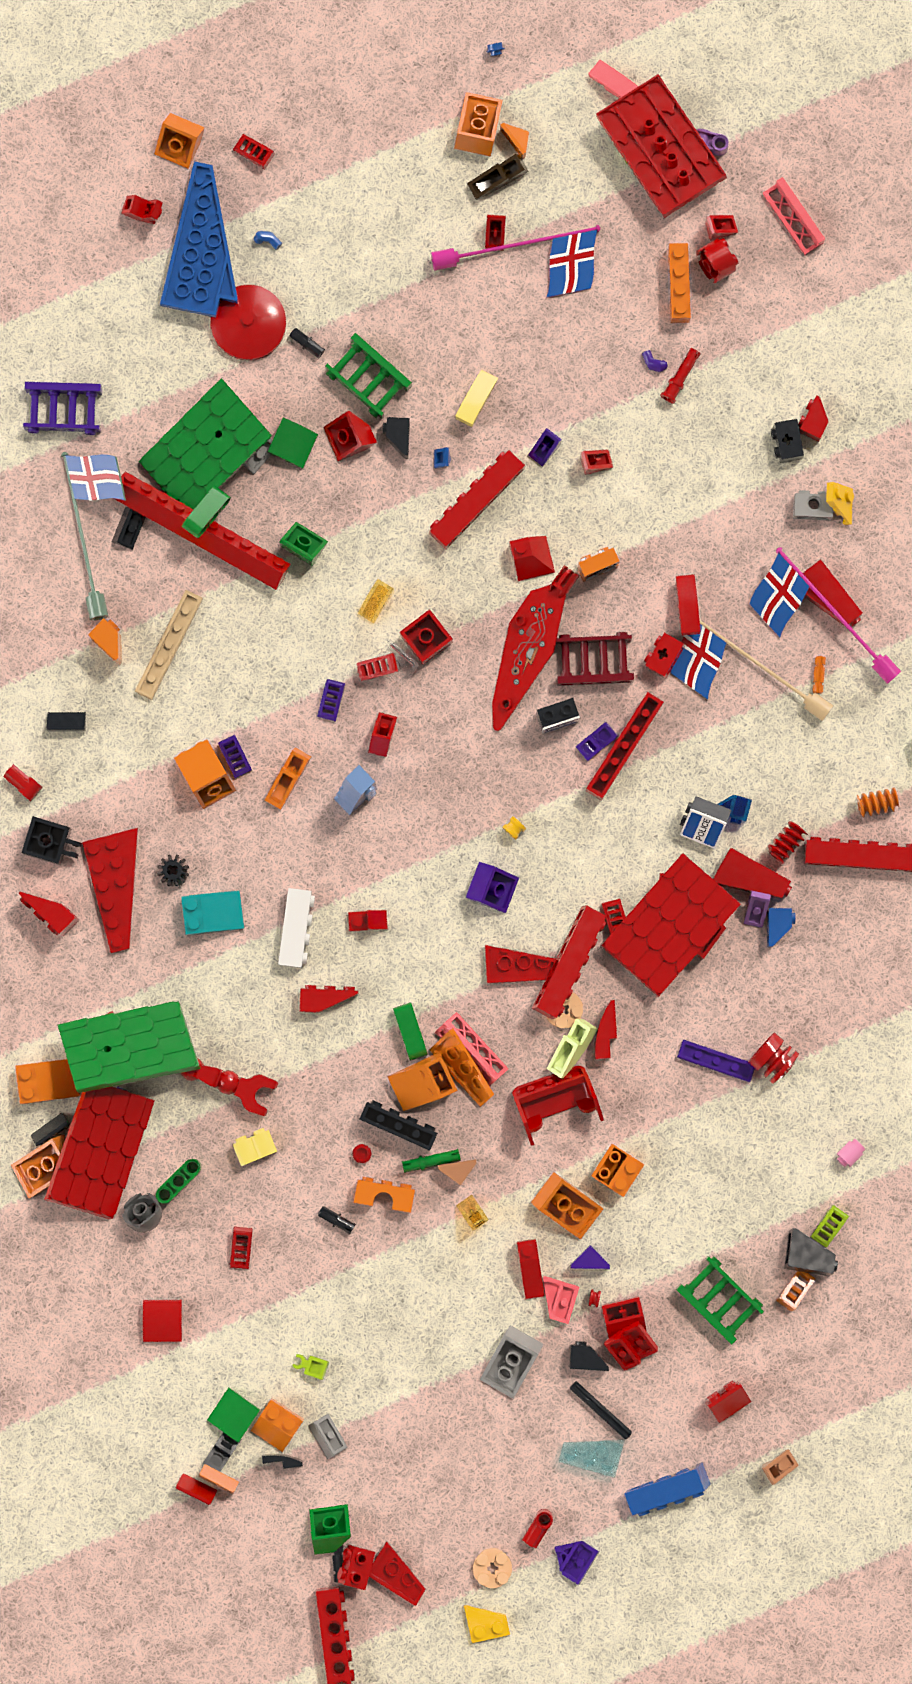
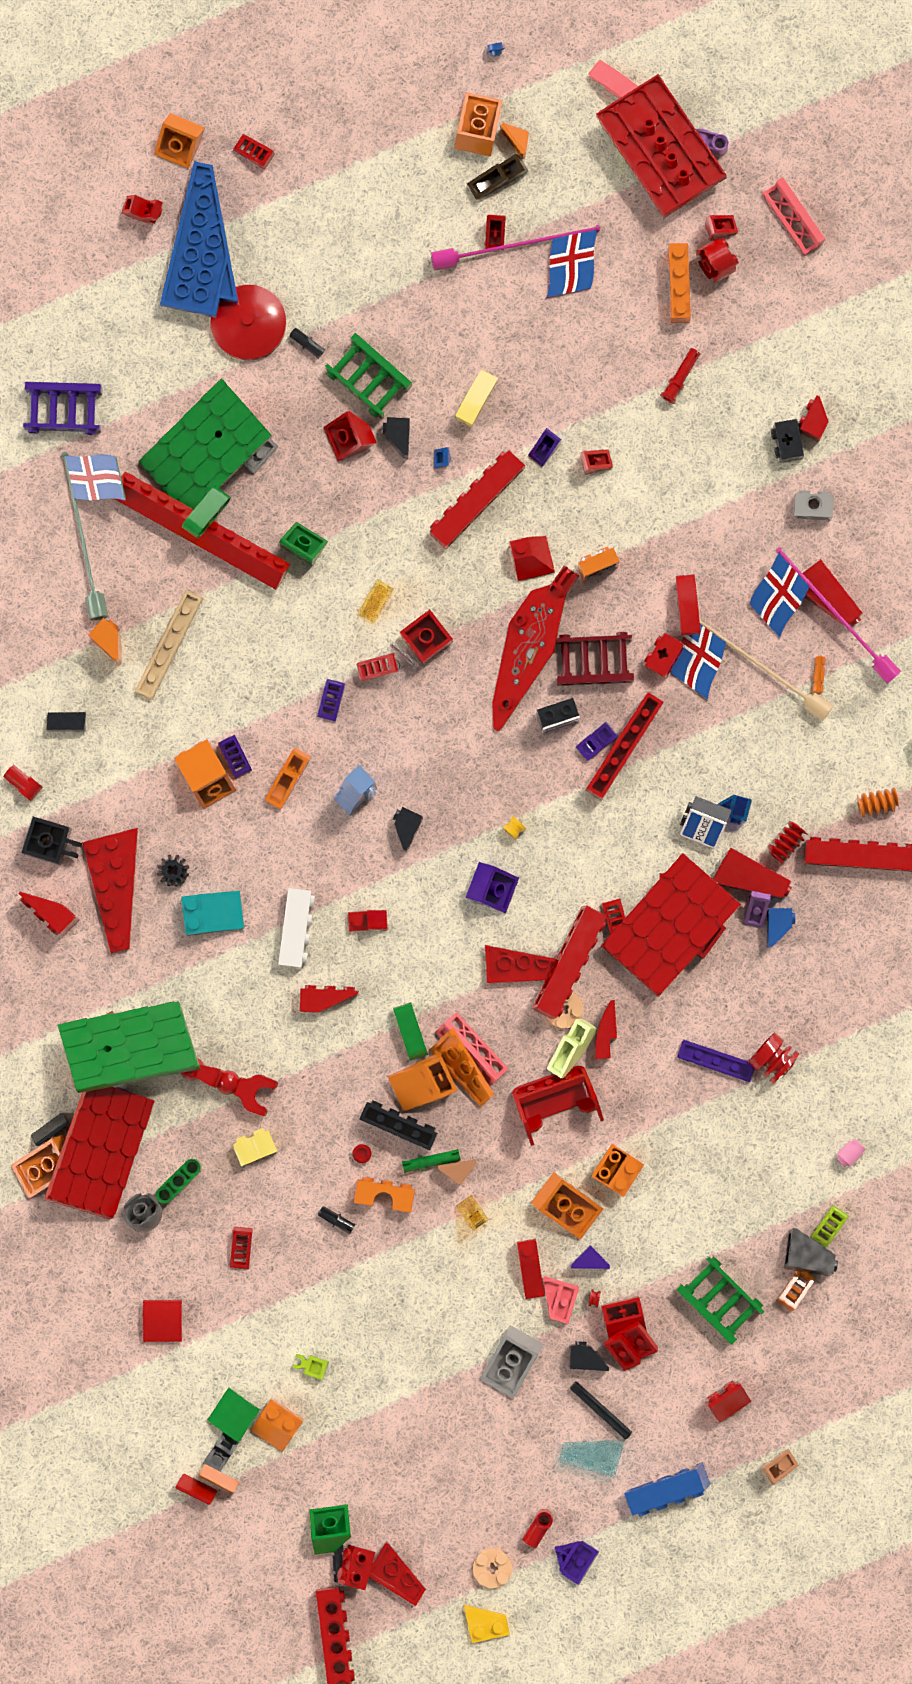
(45, 1081): orange slope -> none
(128, 528): black slope -> none
(267, 236): blue arm -> none
(288, 1461): black slope -> none
(293, 443): green slope -> none
(327, 1436): light grey slope -> none
(382, 734): red slope -> none
(406, 825): none -> black slope
(654, 364): dark purple arm -> none
(841, 500): yellow wing -> none

